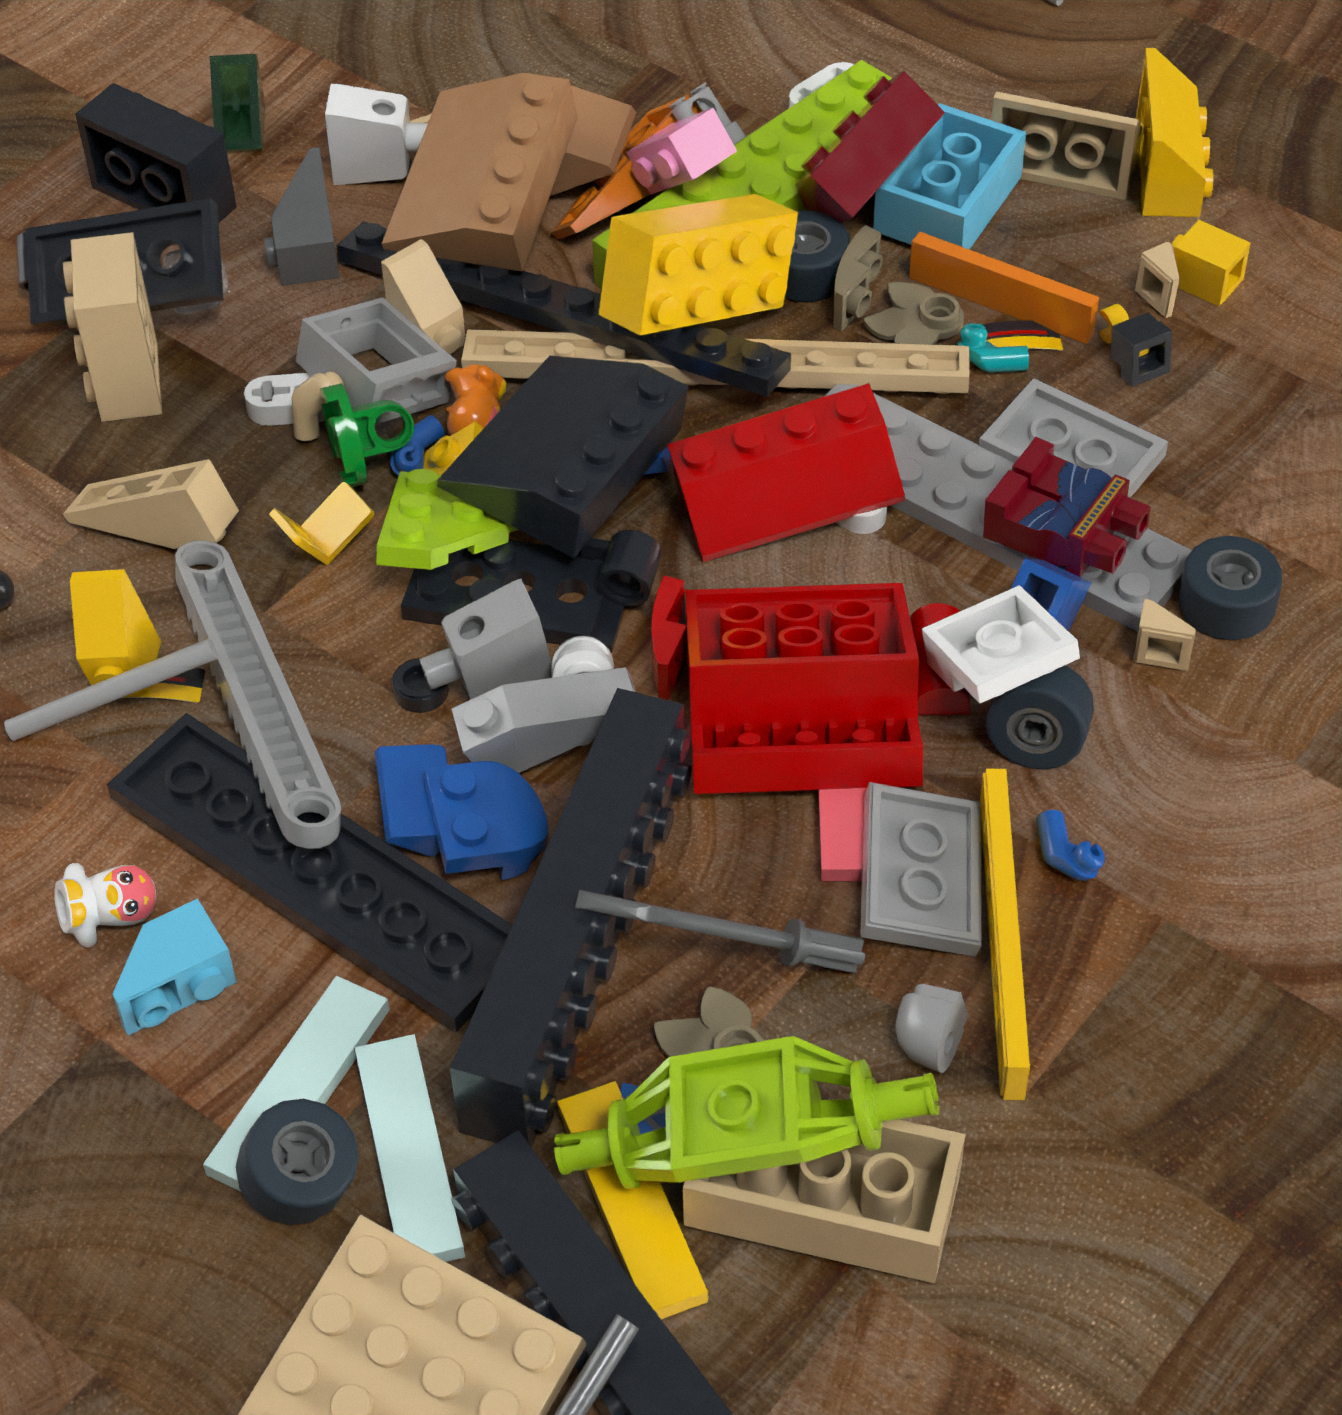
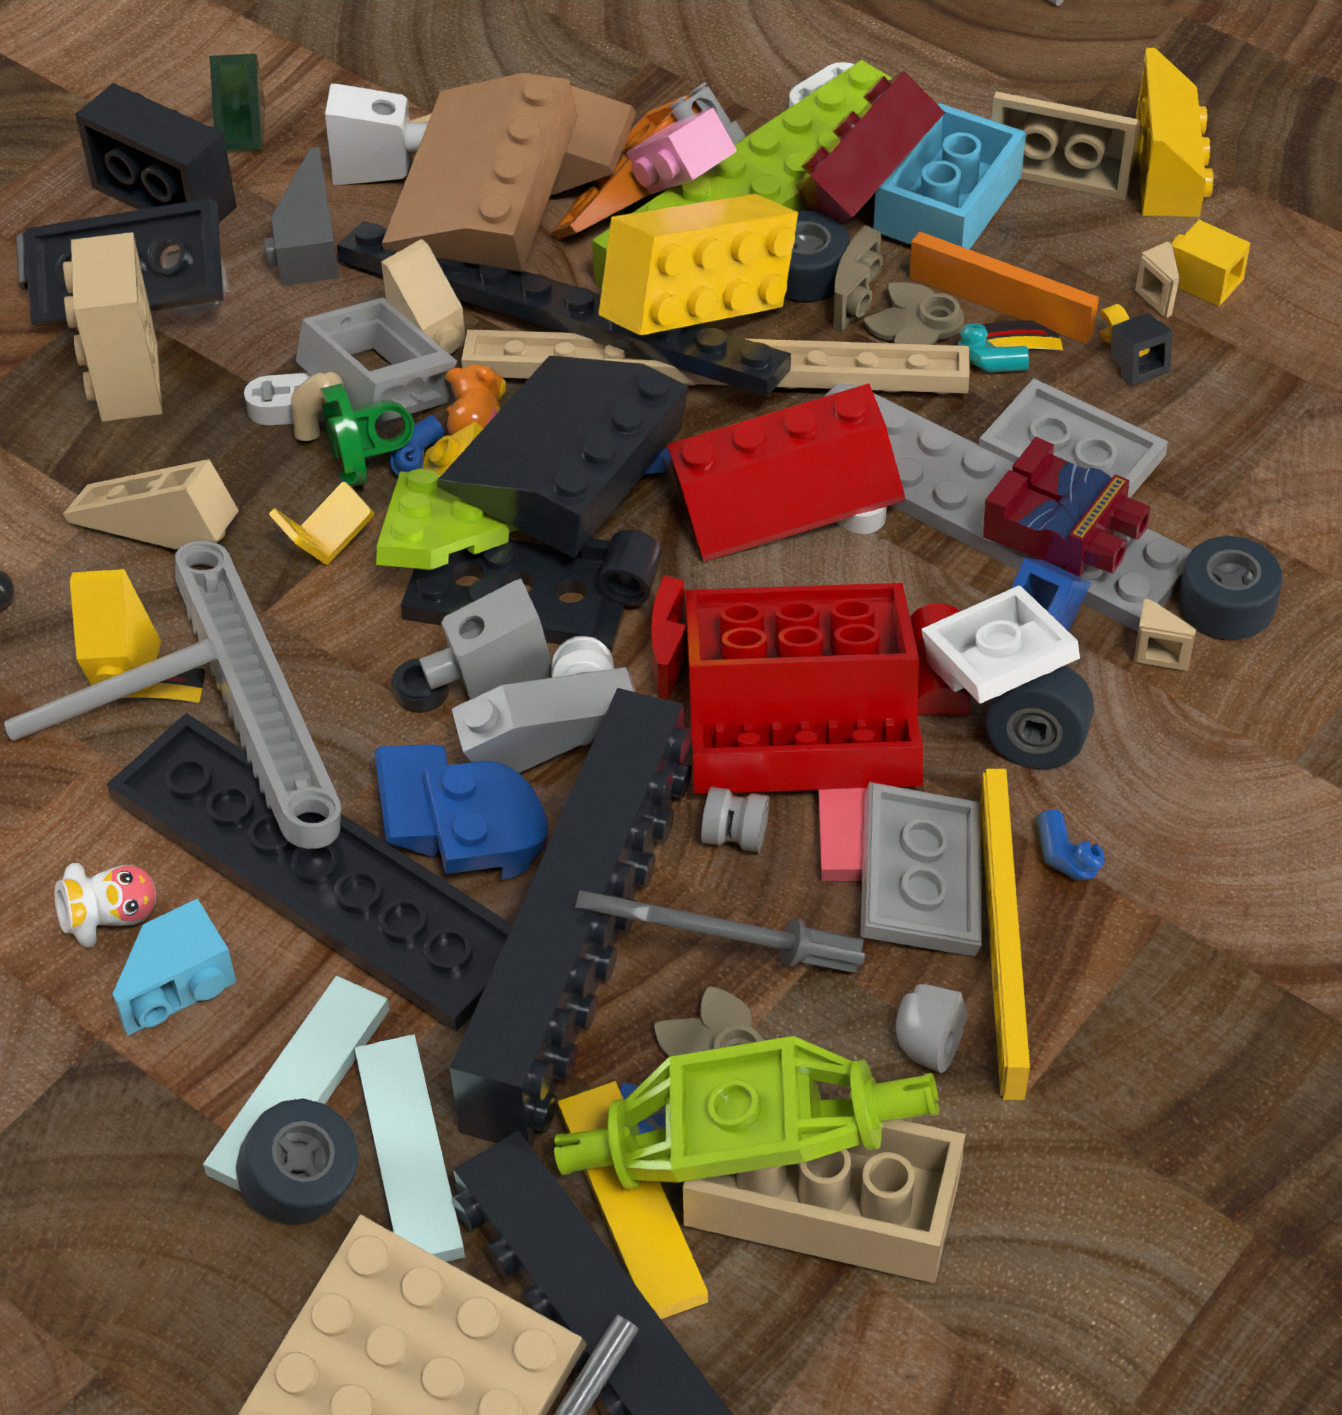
(748, 819): none -> light grey wheel

